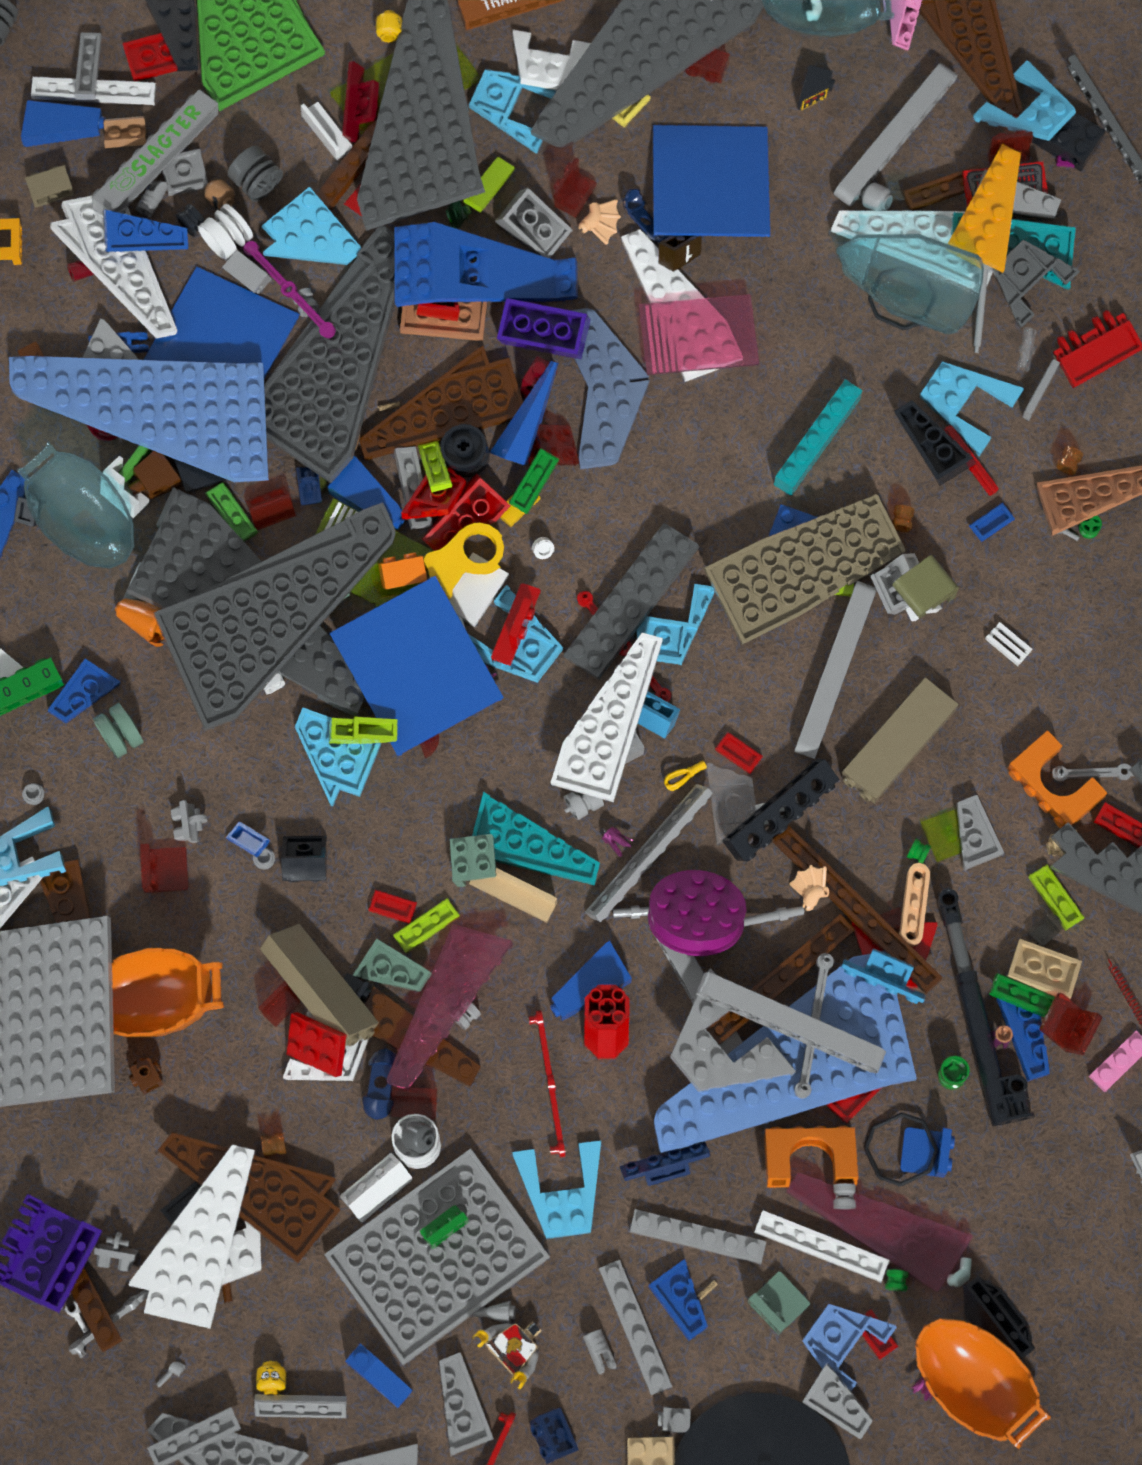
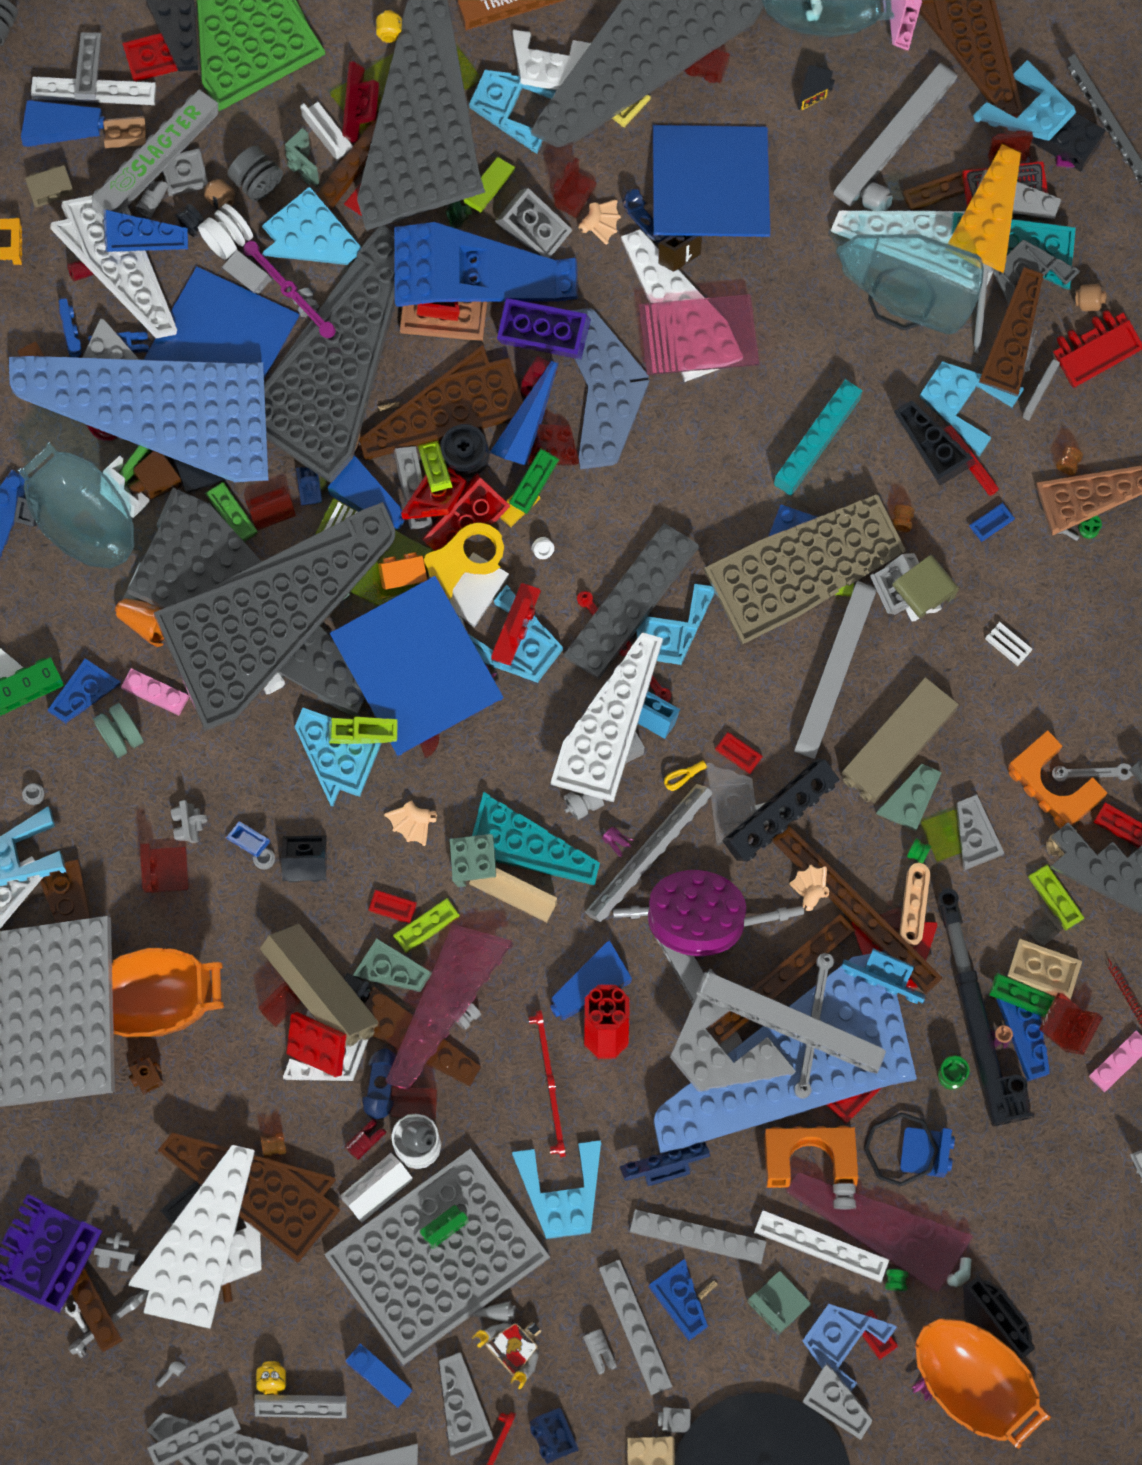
(70, 330): none -> blue hinge
(155, 692): none -> bright pink plate
(297, 152): none -> sand green bracket
(361, 1143): none -> dark red hinge
(412, 822): none -> light nougat arm
(911, 799): none -> sand green wing
(1009, 352): none -> reddish brown wing
(1090, 297): none -> medium nougat head

